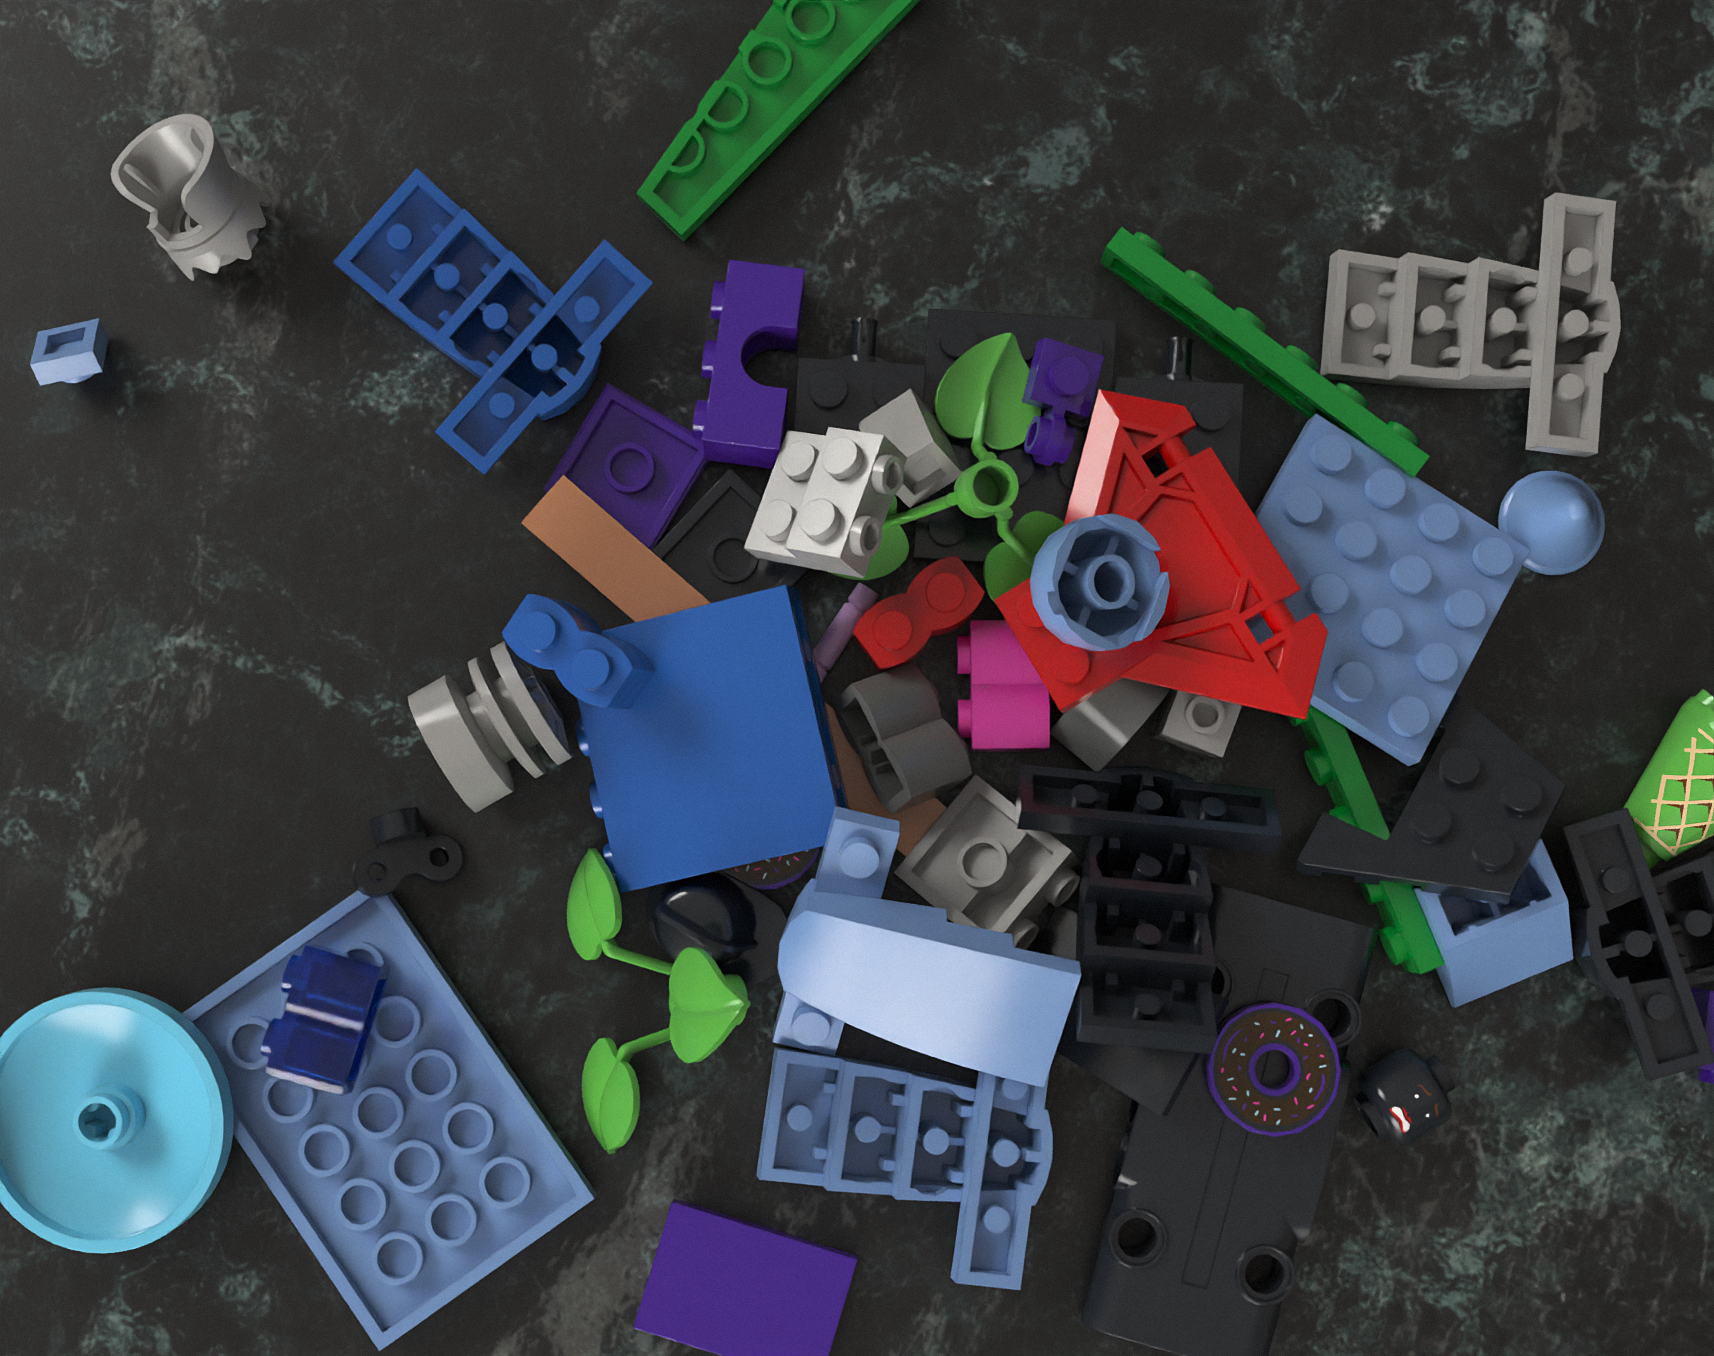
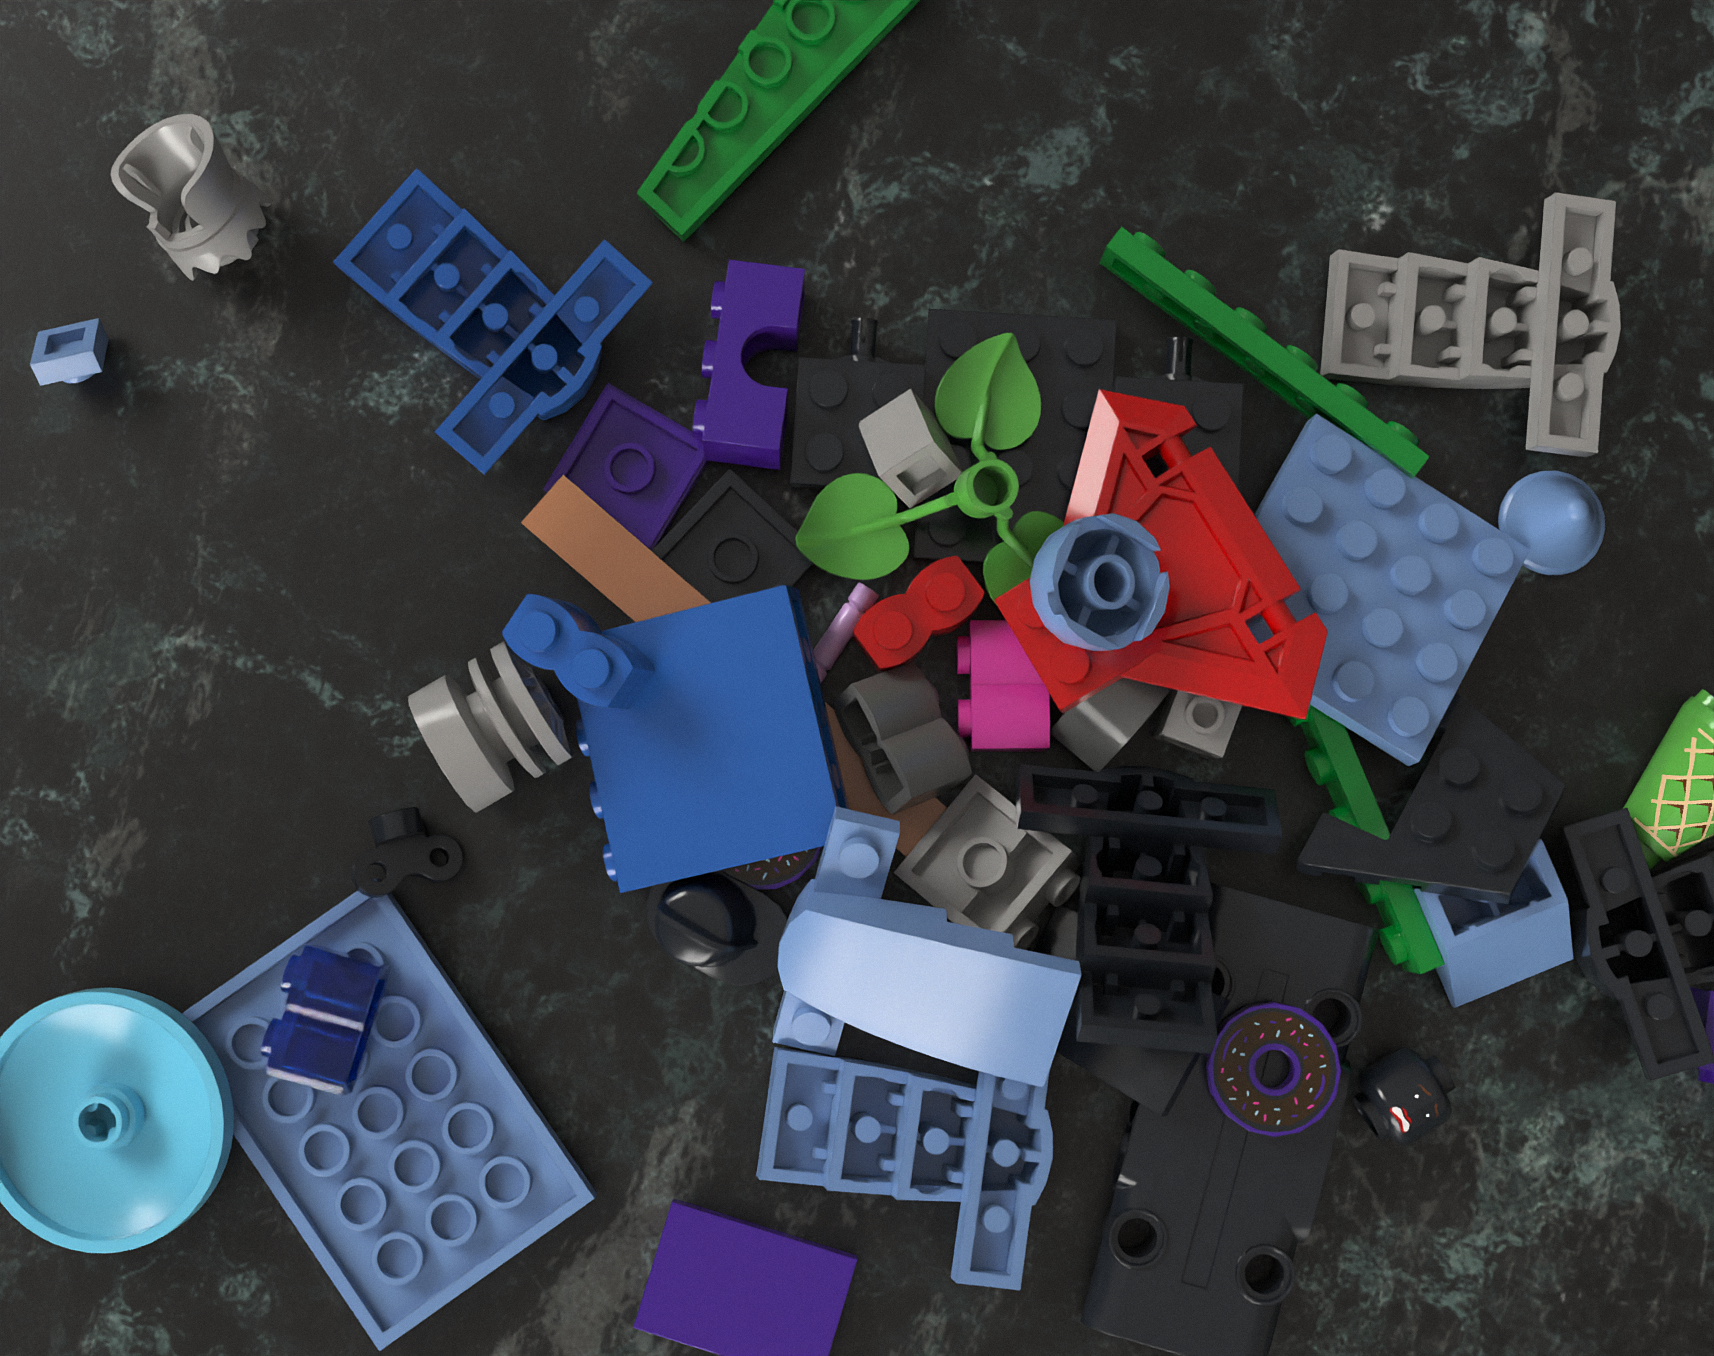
(701, 1004): bright green plant -> none
(827, 501): plate -> none
(1063, 384): dark purple plate -> none

